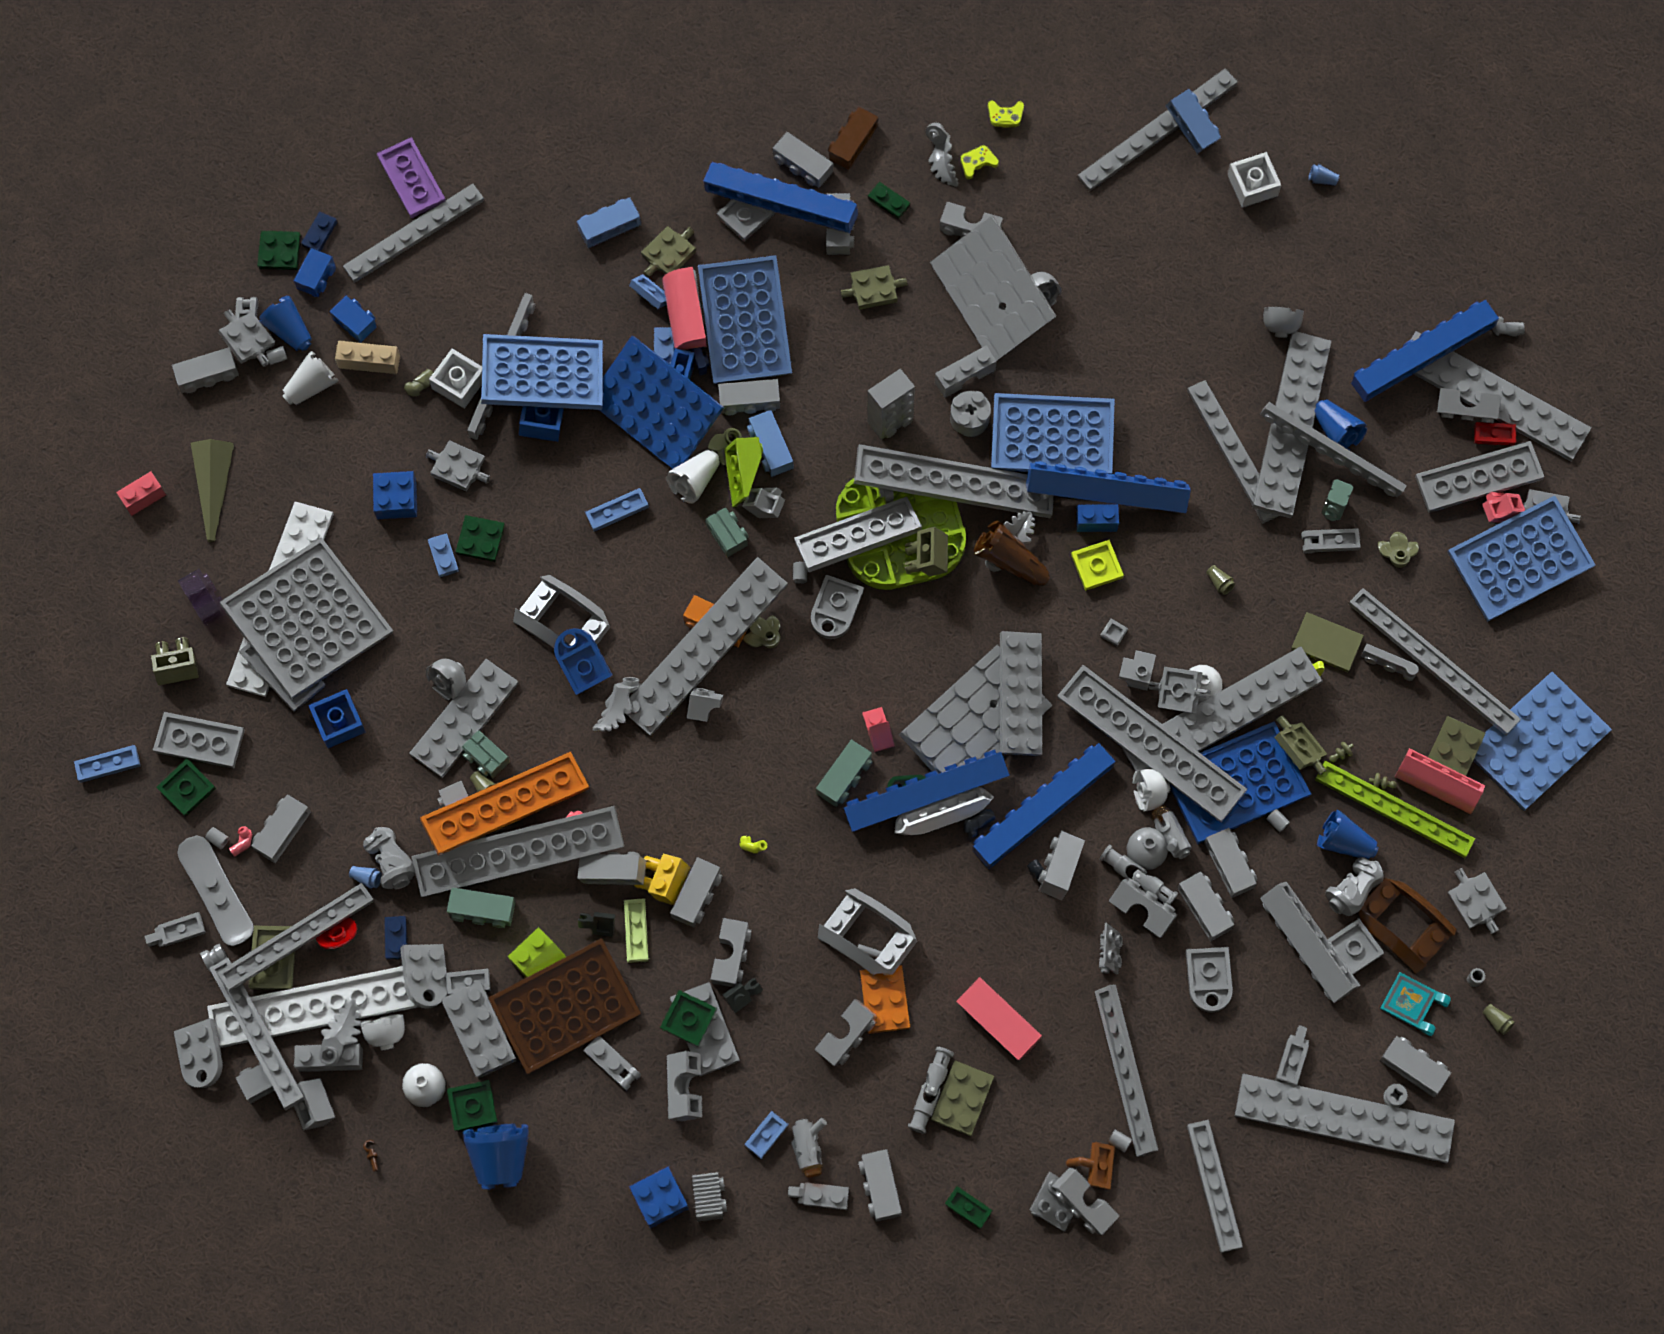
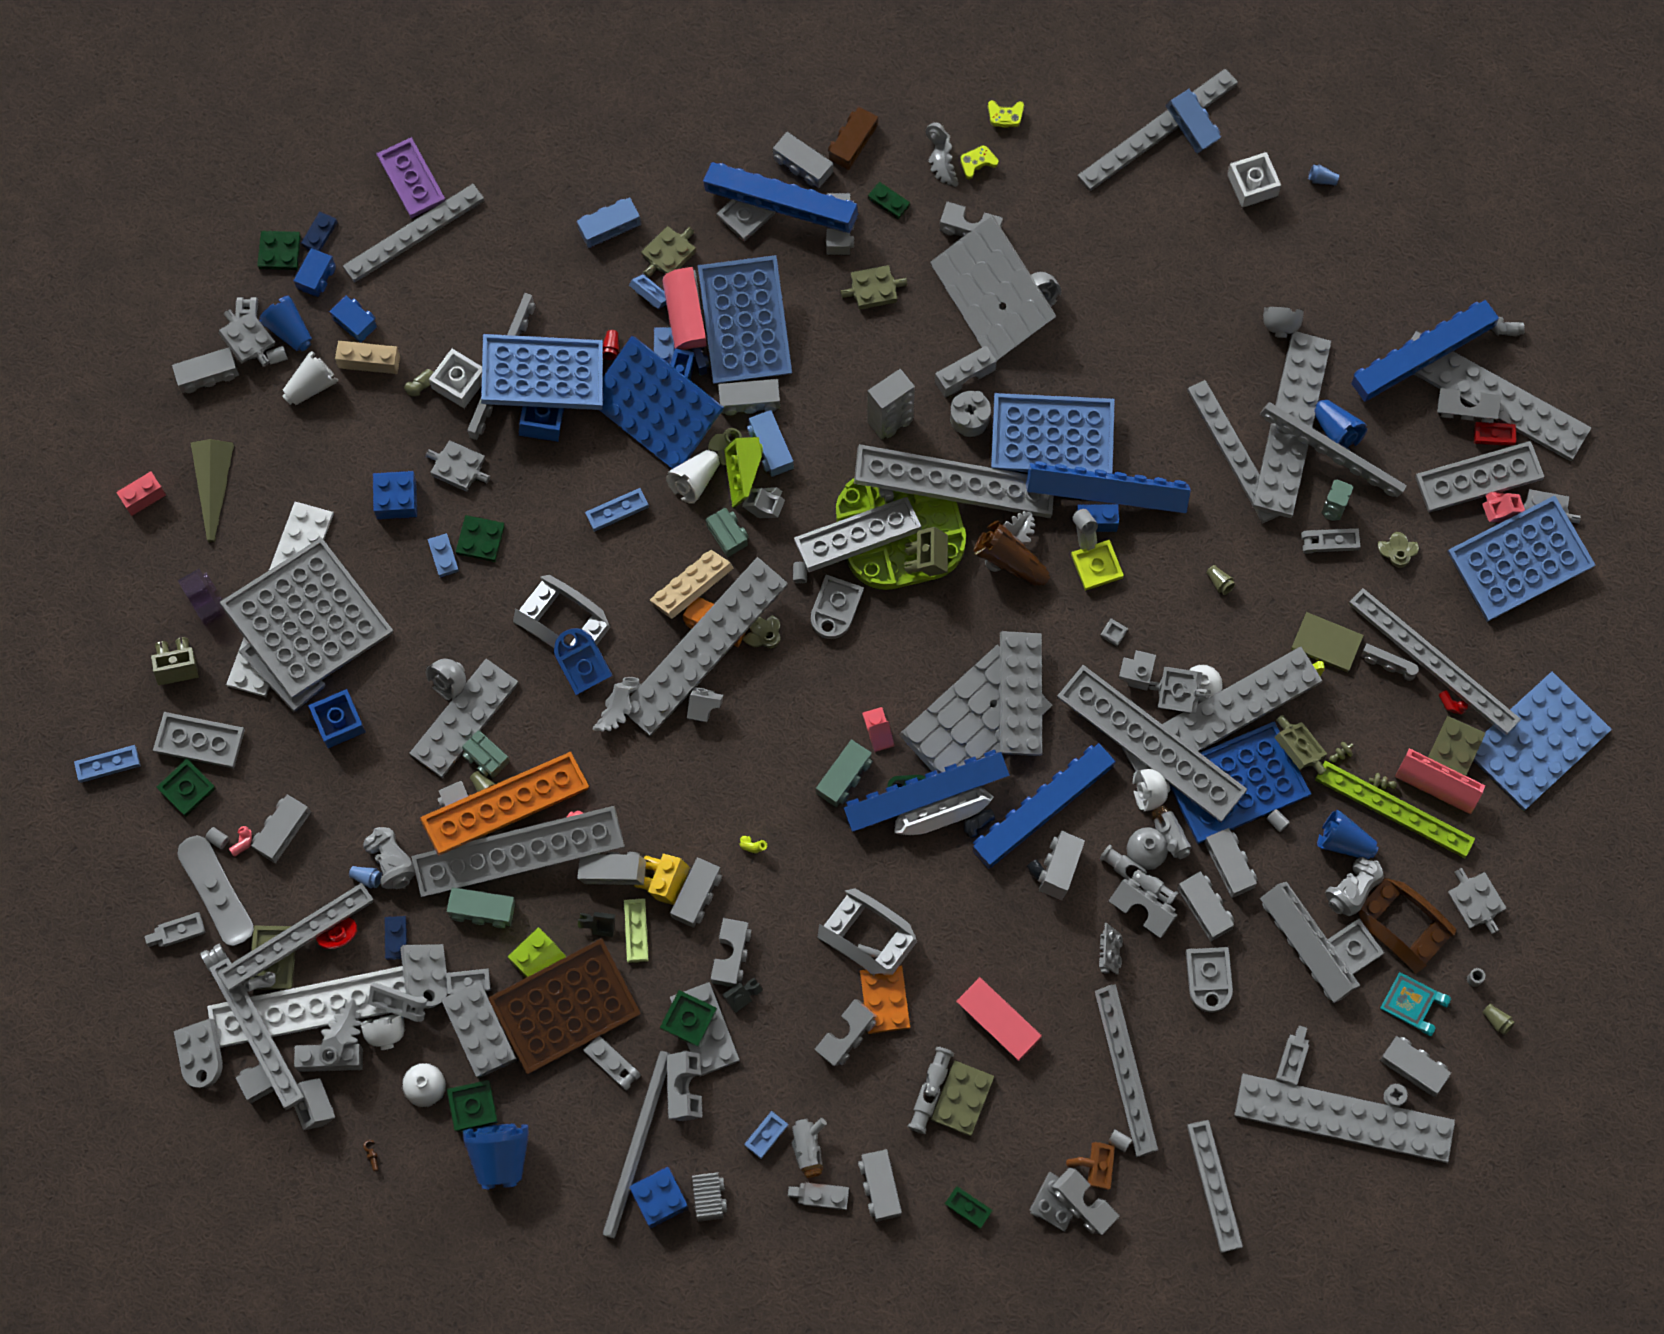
(260, 982): none -> light grey arm
(397, 1002): none -> light grey plate
(611, 345): none -> red cone
(636, 1146): none -> light grey axle
(691, 584): none -> tan plate
(1086, 529): none -> light grey piece
(1453, 706): none -> red arm

